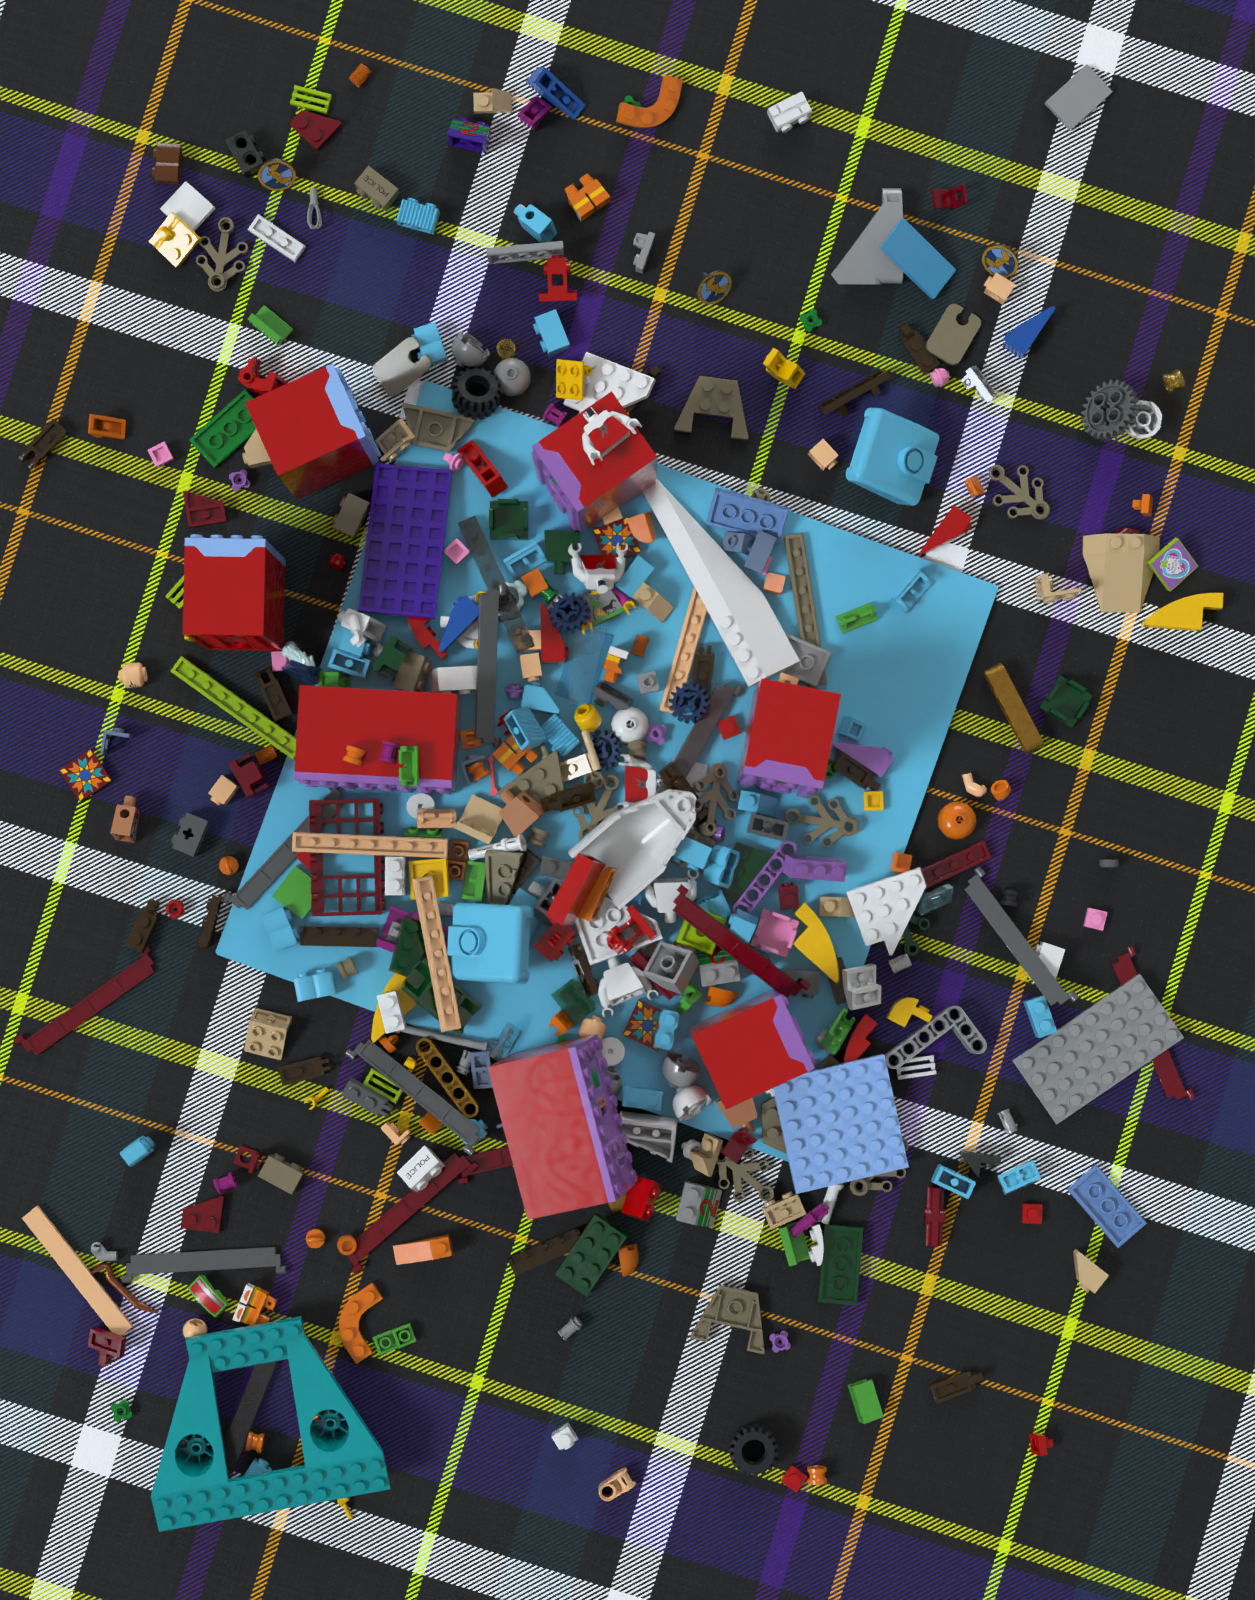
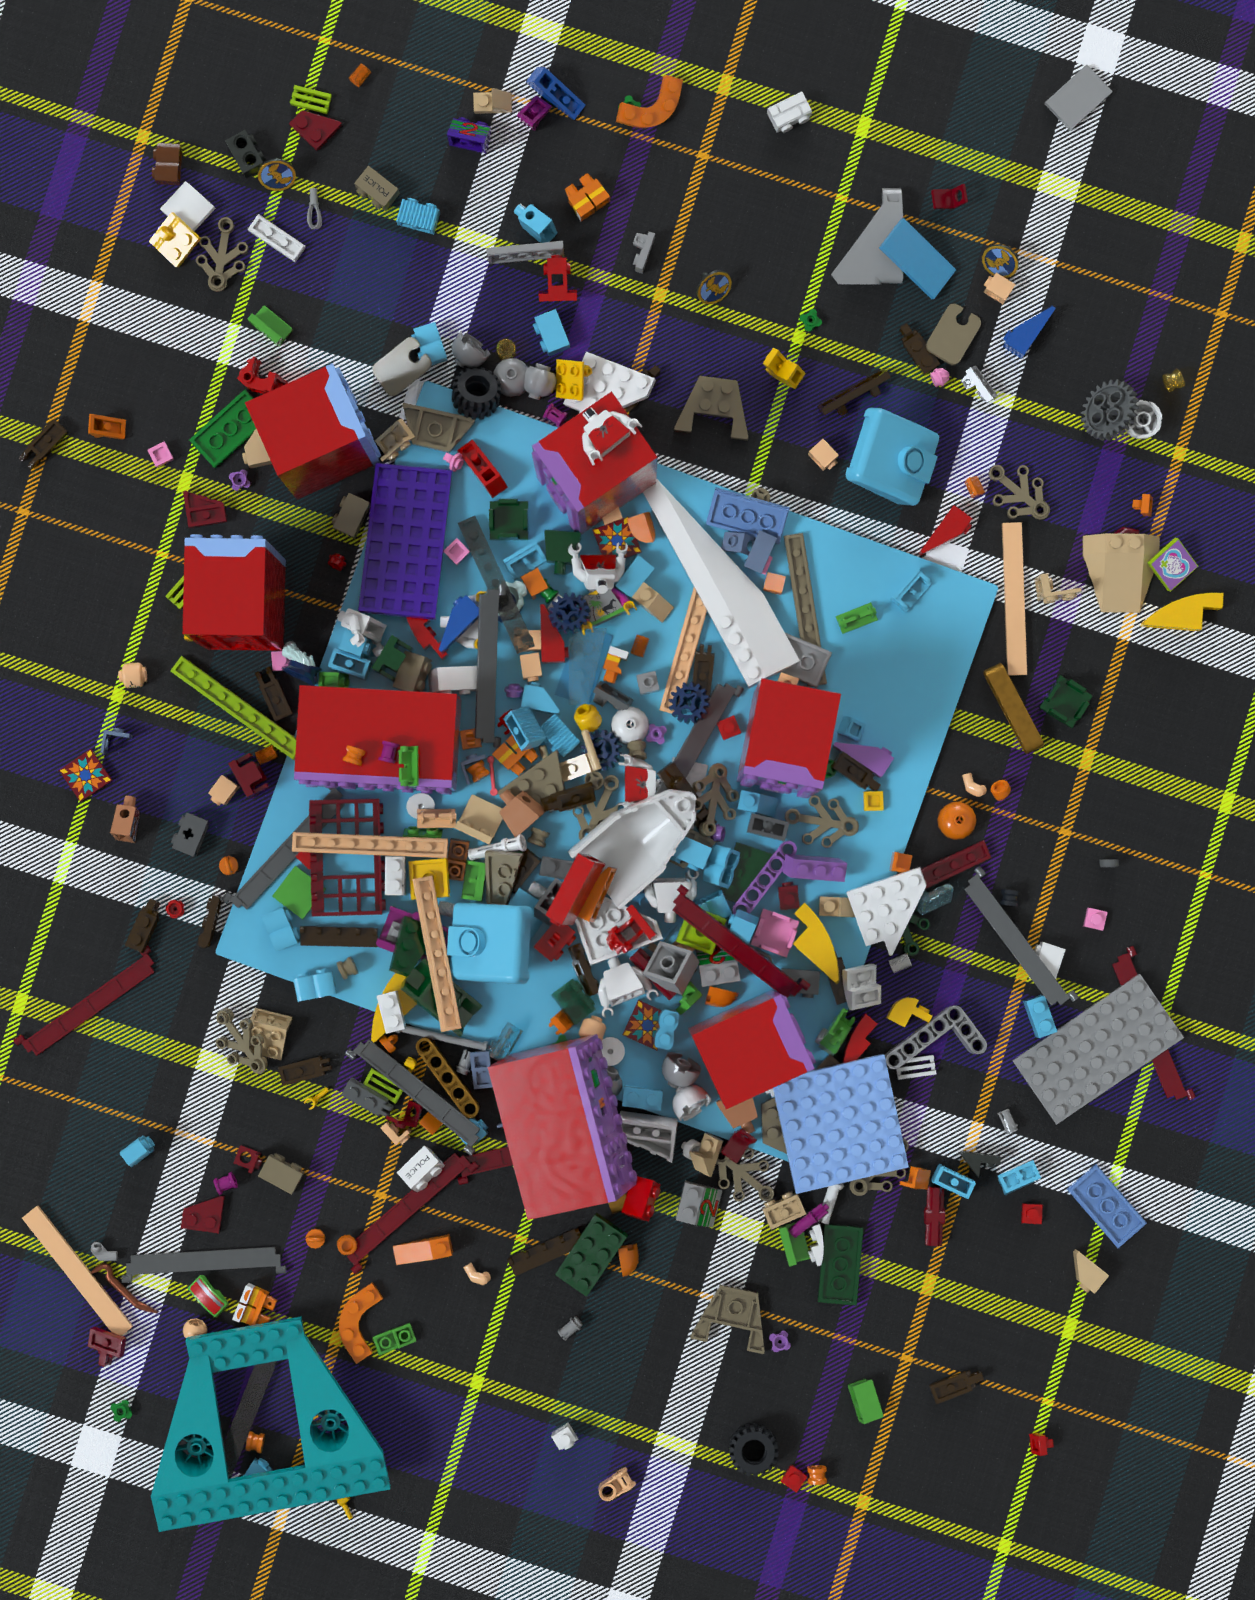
(254, 1059): none -> dark tan plant
(408, 1120): none -> dark red bracket
(476, 1277): none -> light nougat arm
(539, 381): none -> light grey plant
(917, 1178): none -> orange panel
(1014, 599): none -> light nougat tile

